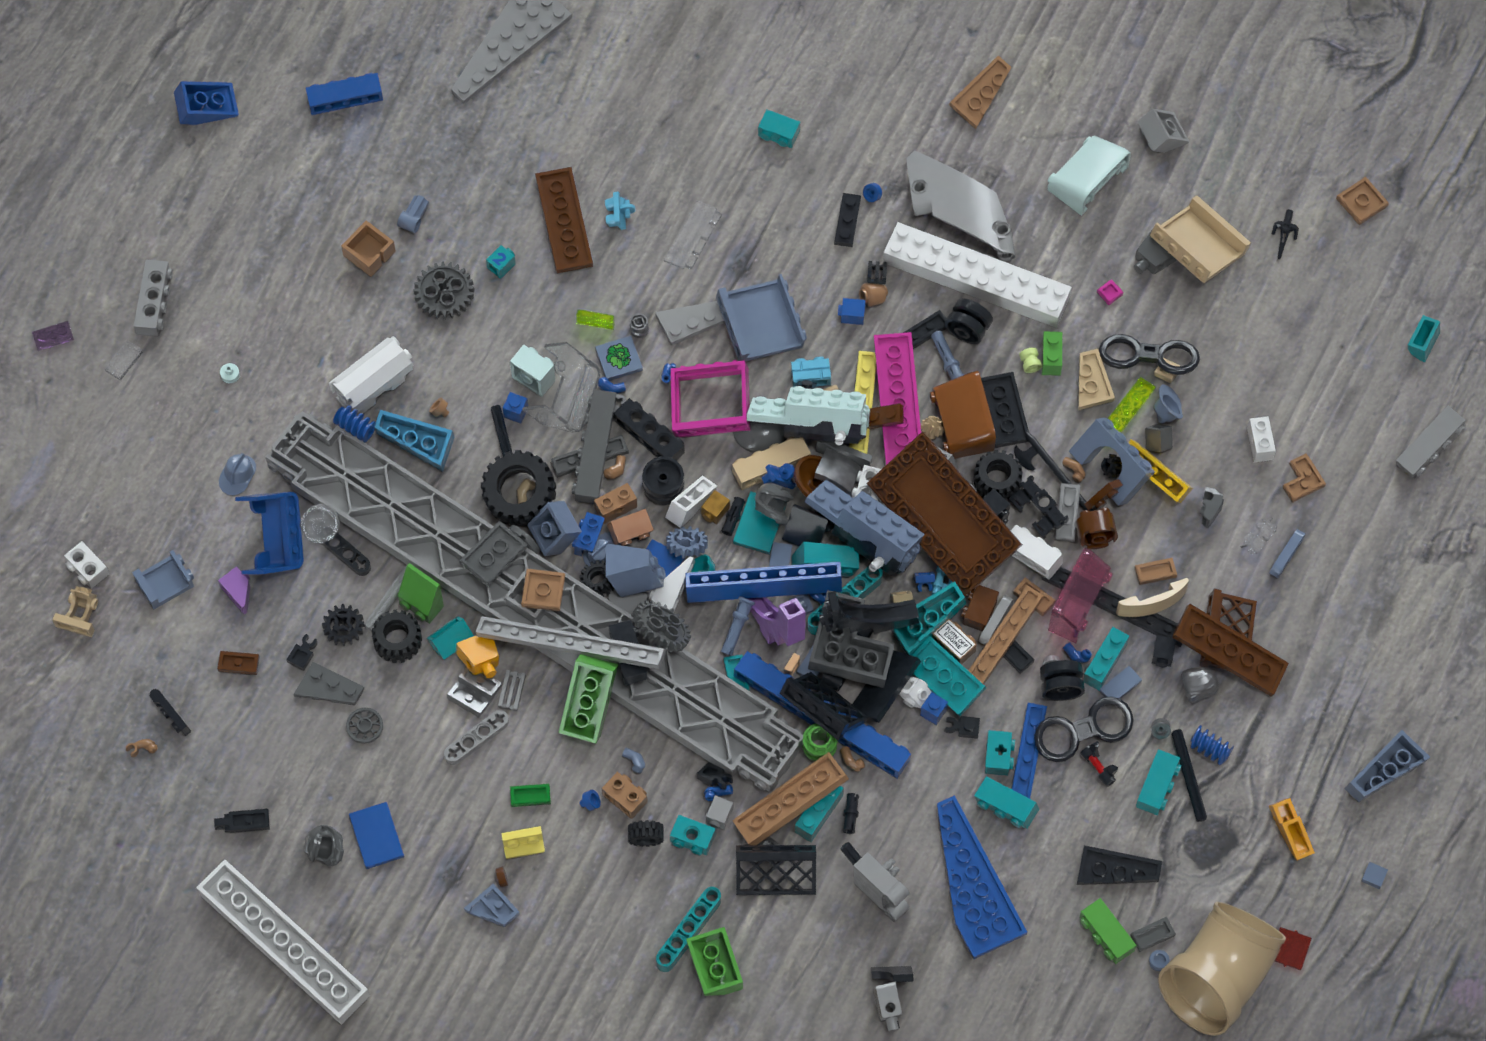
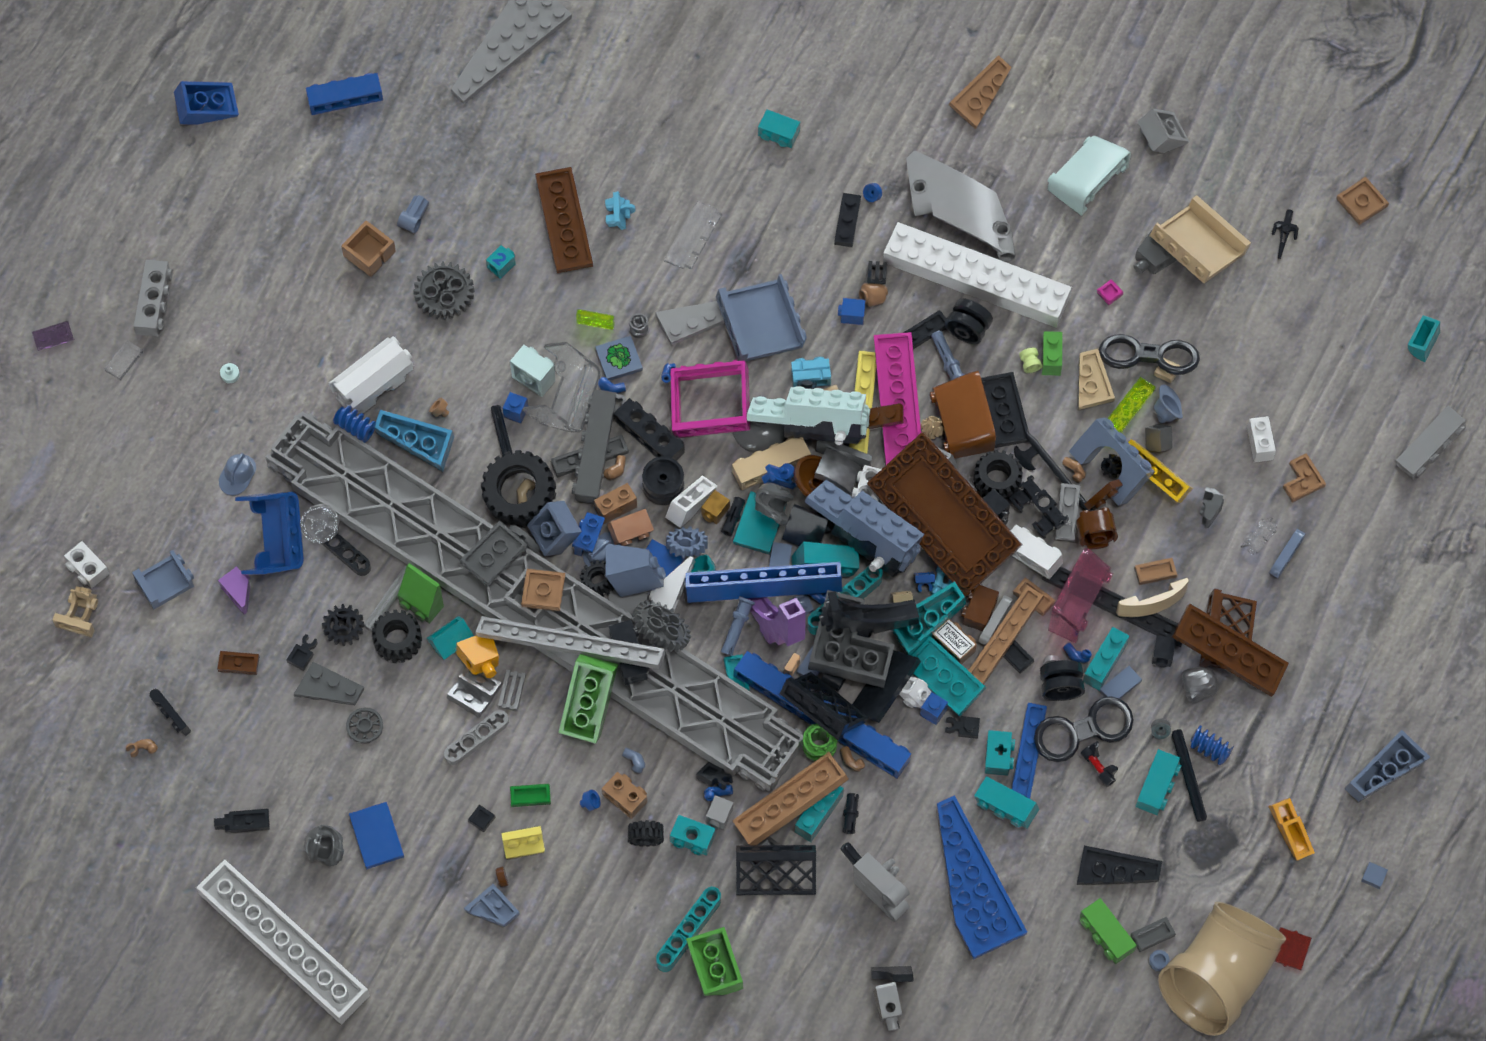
(481, 818): none -> black tile

